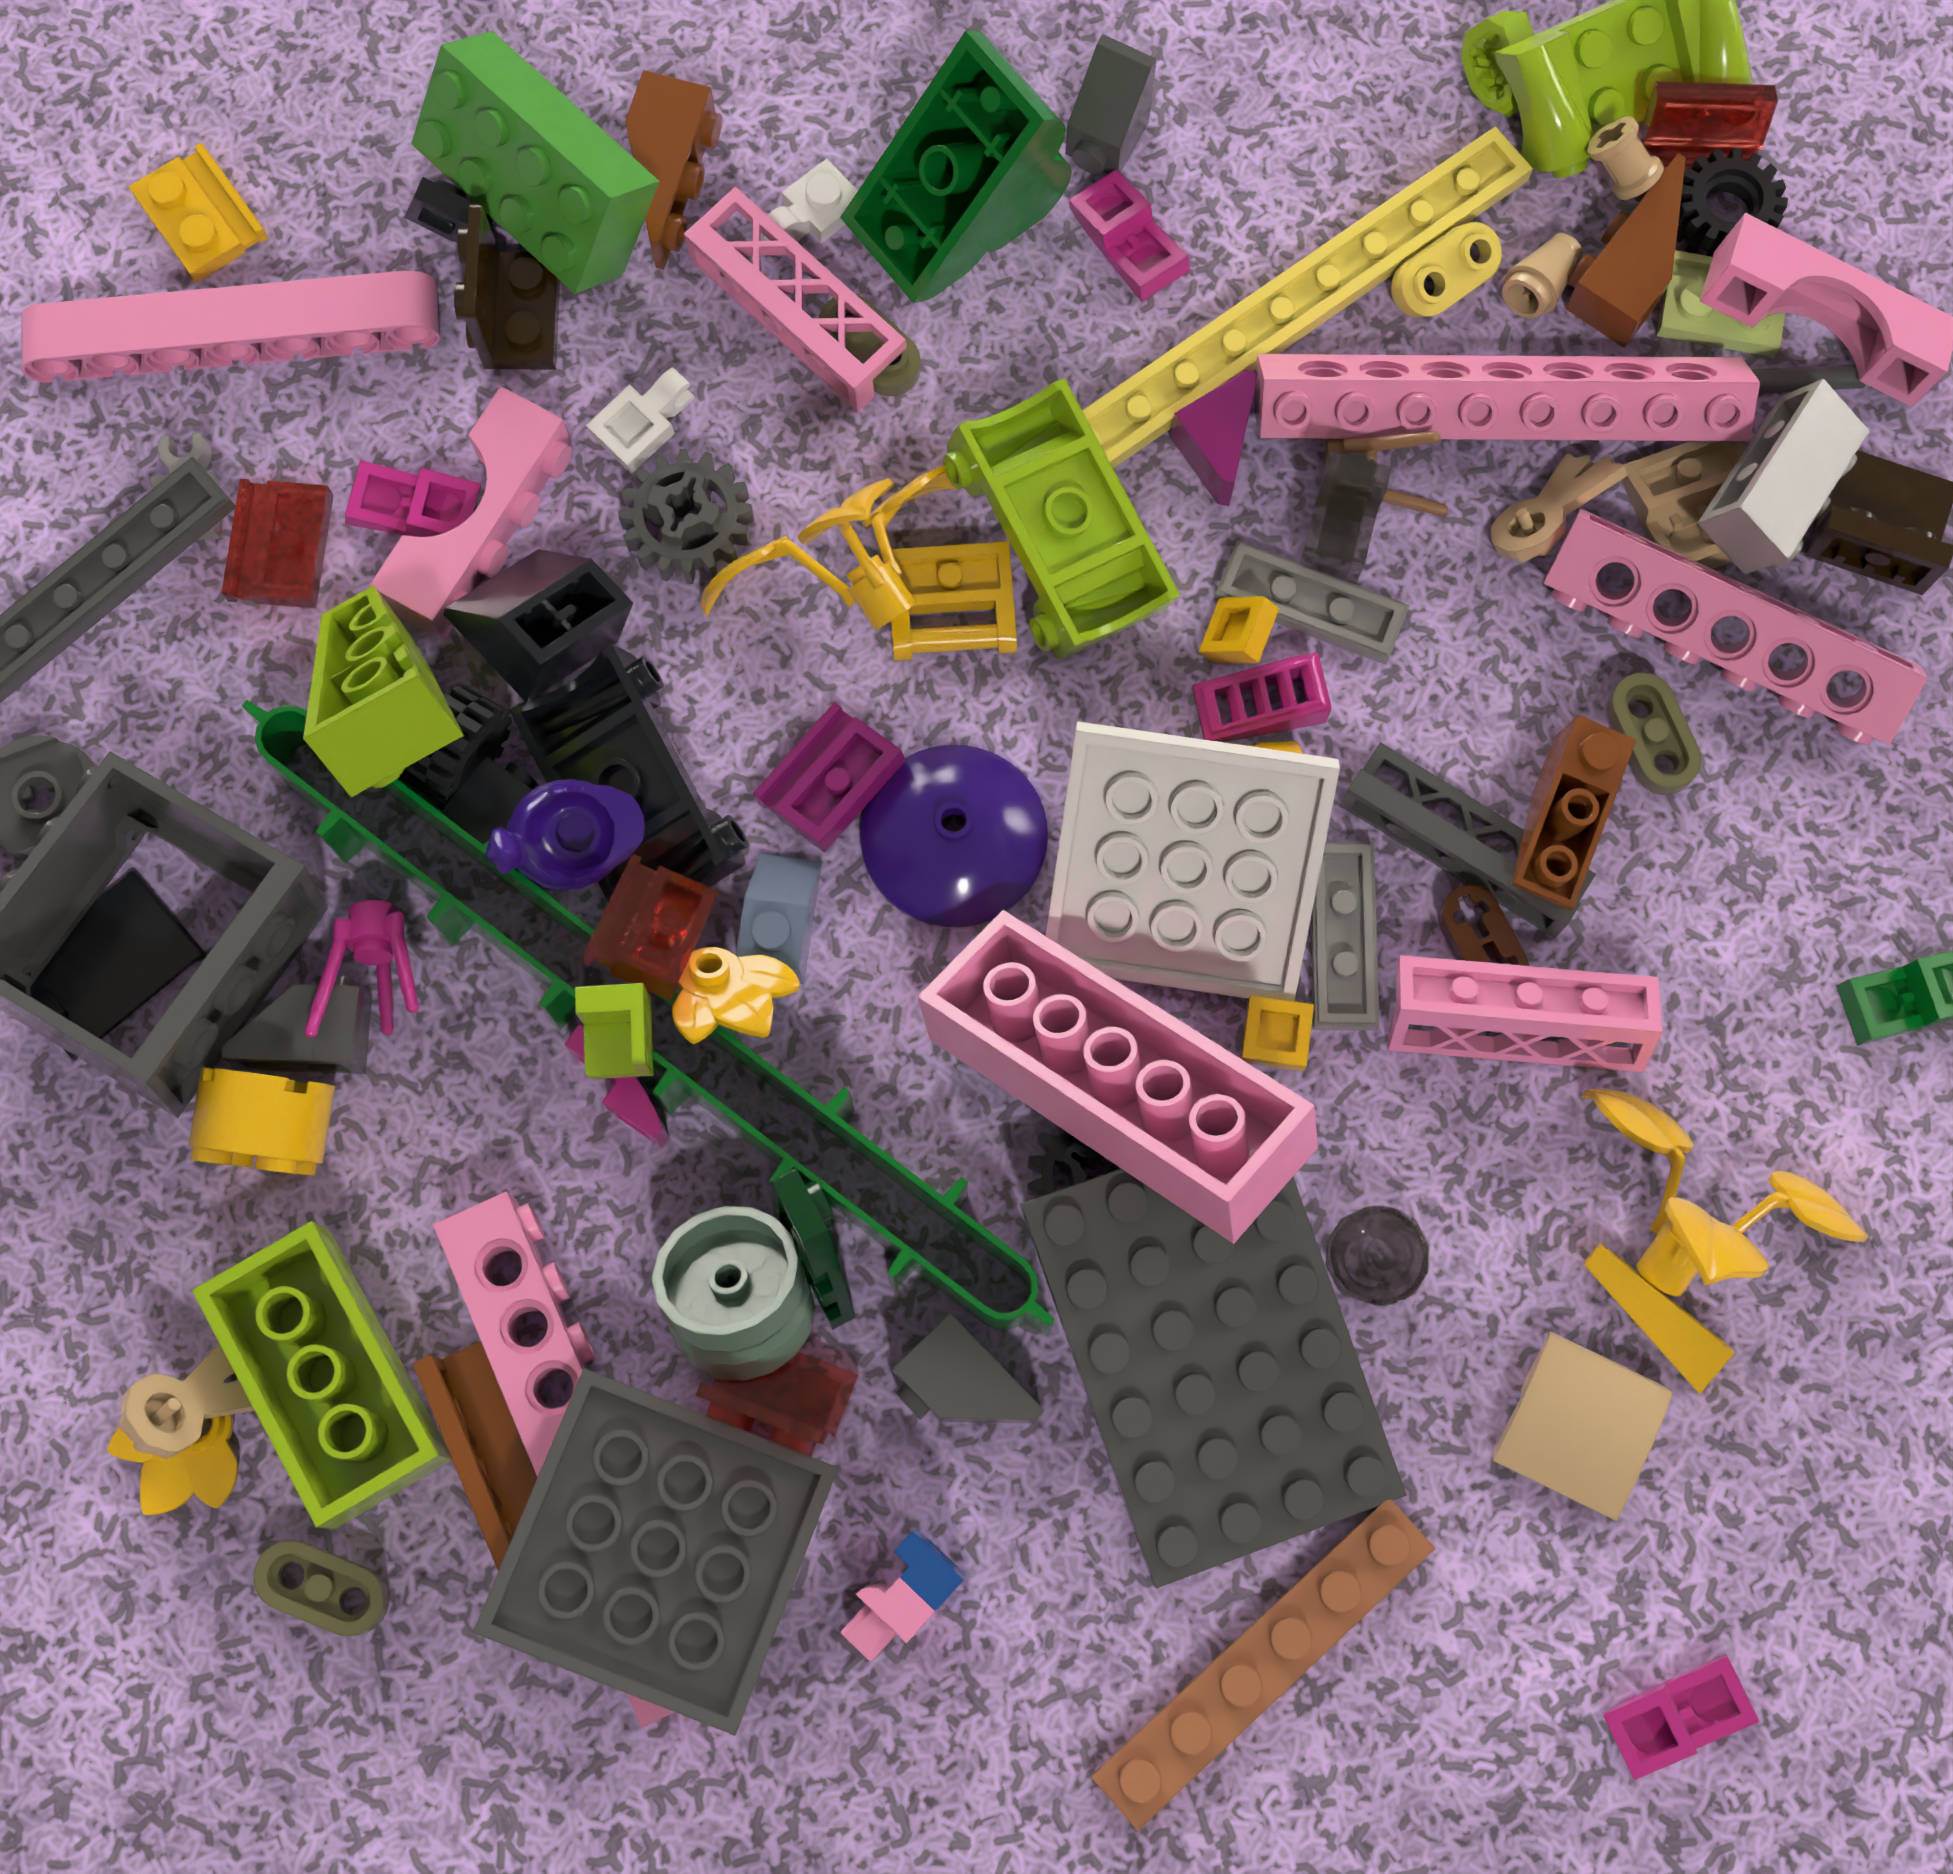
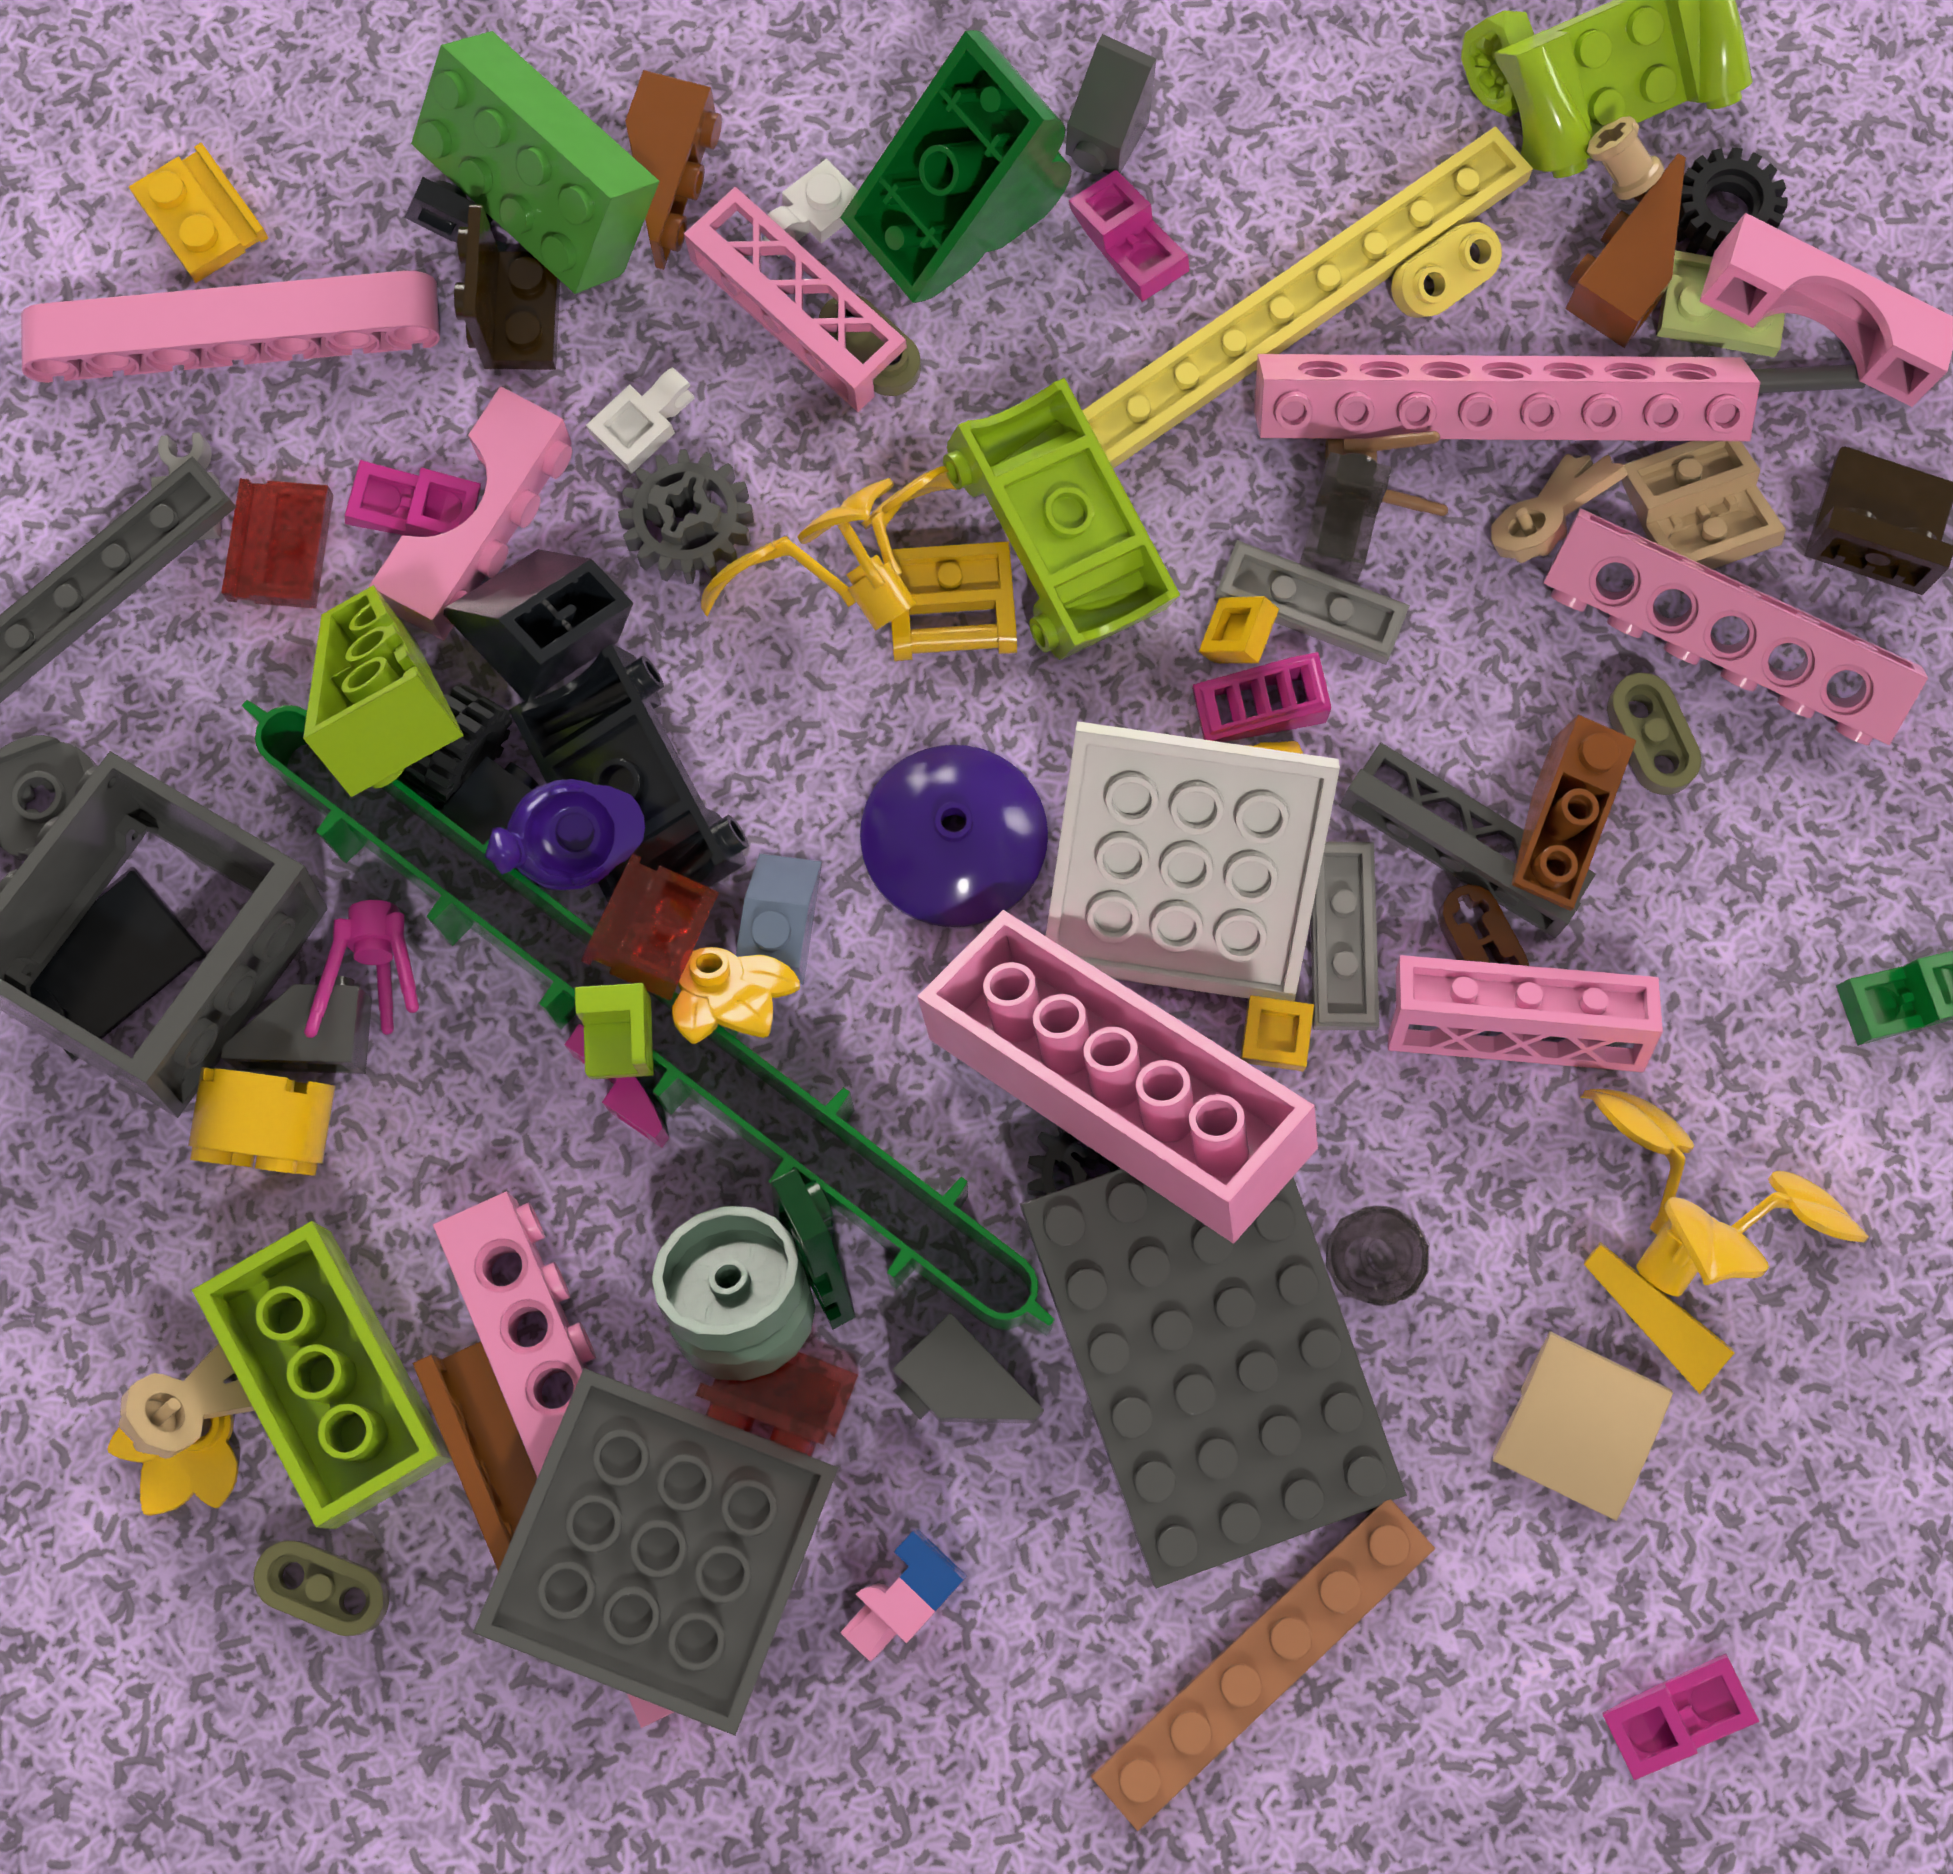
(829, 777): magenta plate -> none
(1213, 433): magenta slope -> none
(1541, 277): tan cone -> none
(1707, 117): clear red plate -> none
(1784, 478): brick -> none

